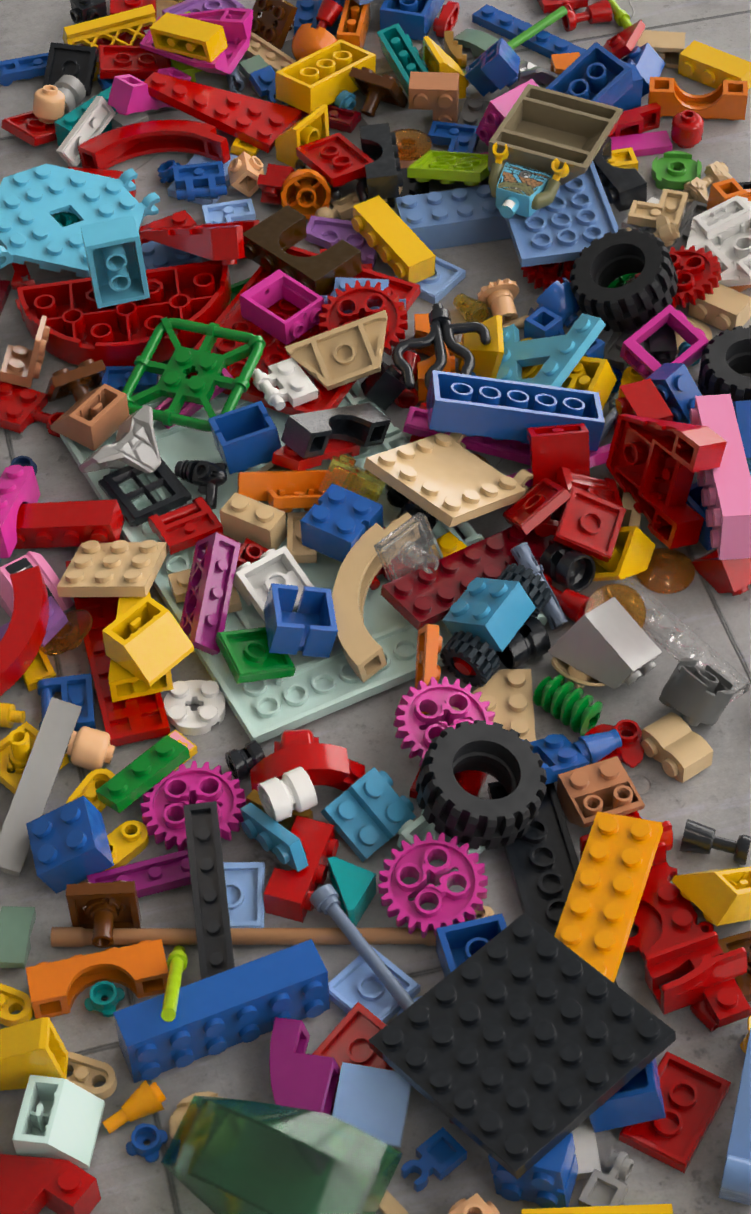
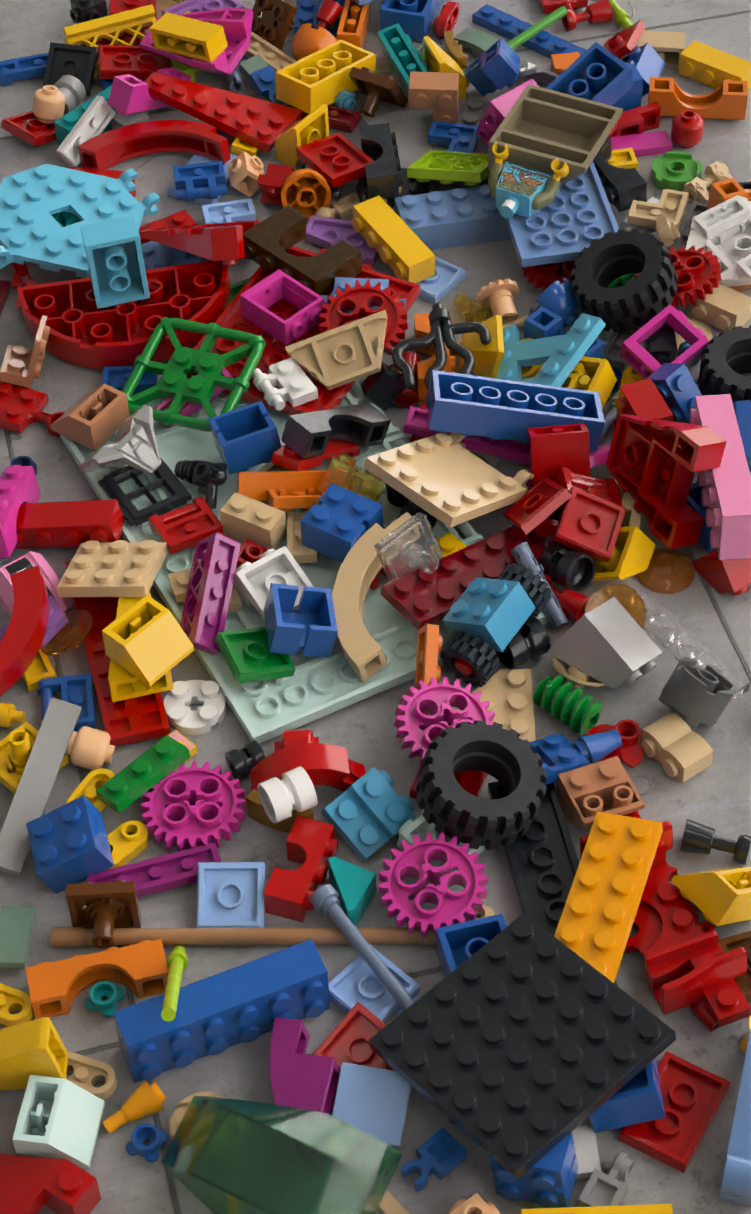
(75, 381): reddish brown plate -> none
(166, 171): blue plate -> none
(208, 889): black plate -> none
(273, 837): dark azure plate -> none
(412, 144): clear orange dish -> none

